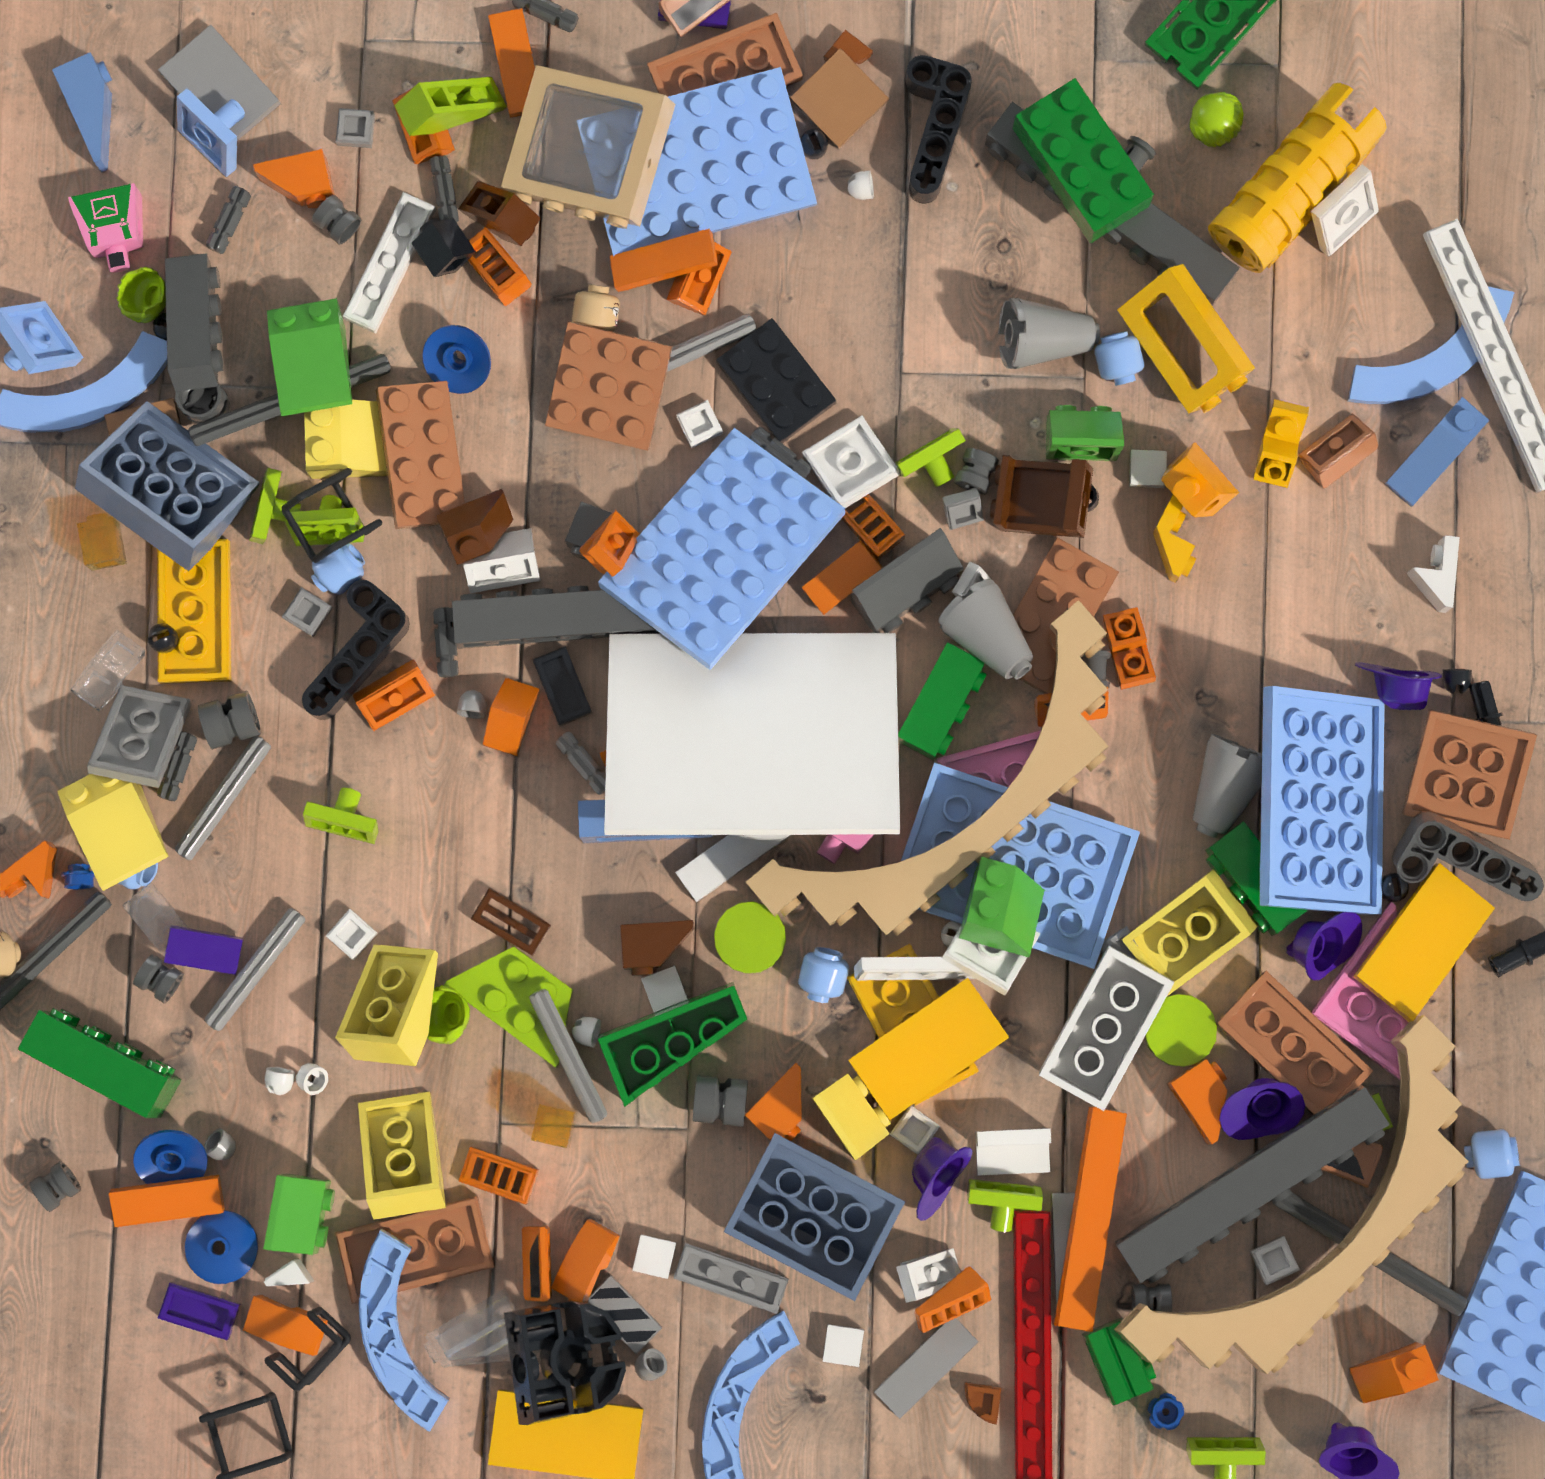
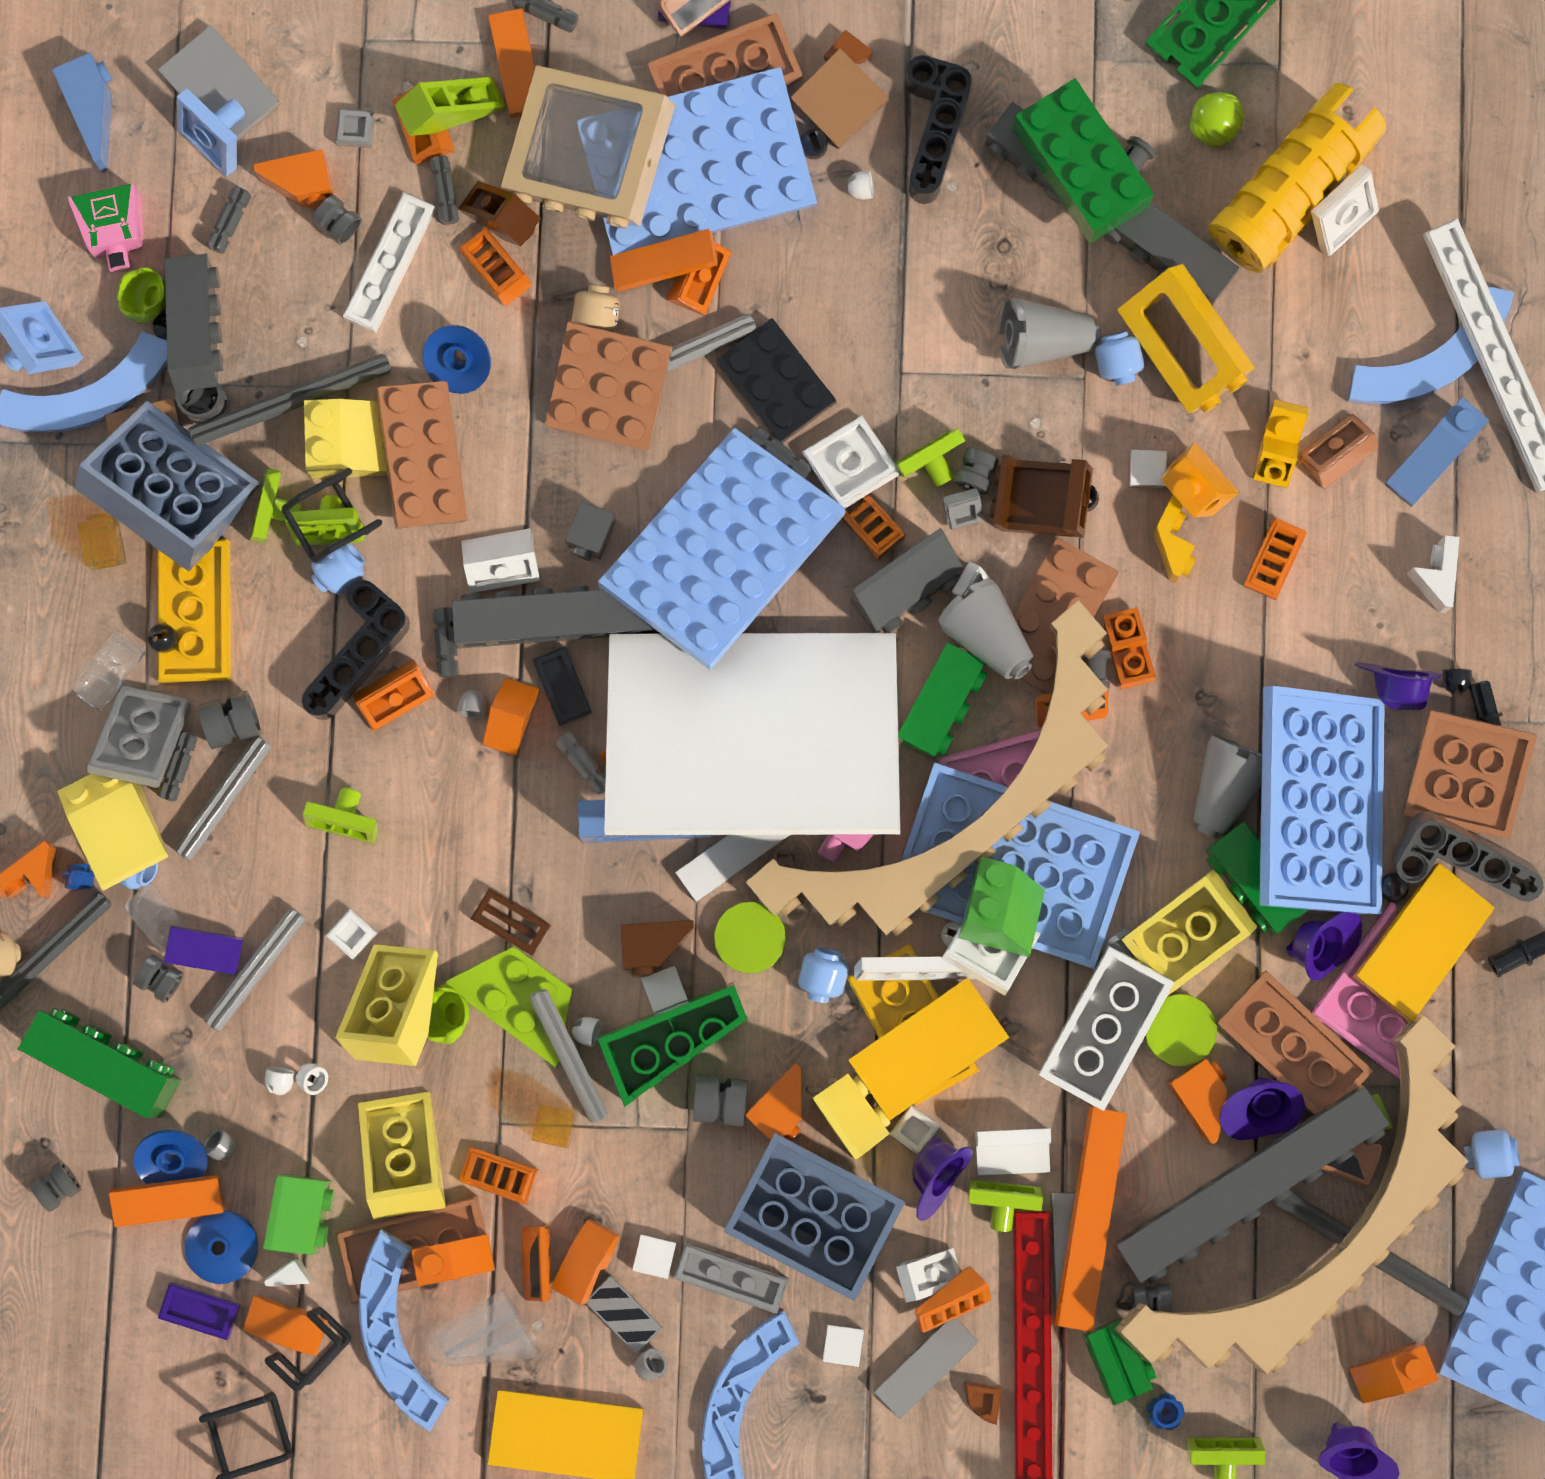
(307, 612): light grey tile -> none
(309, 357): bright green slope -> none
(443, 246): black brick -> none
(452, 1260): none -> orange slope
(475, 526): reddish brown slope -> none
(593, 1383): black connector -> none
(610, 545): orange slope -> none
(699, 424): white tile -> none
(841, 577): orange slope -> none
(1084, 434): bright green slope -> none
(1274, 1260): white tile -> none
(1289, 531): none -> orange slope

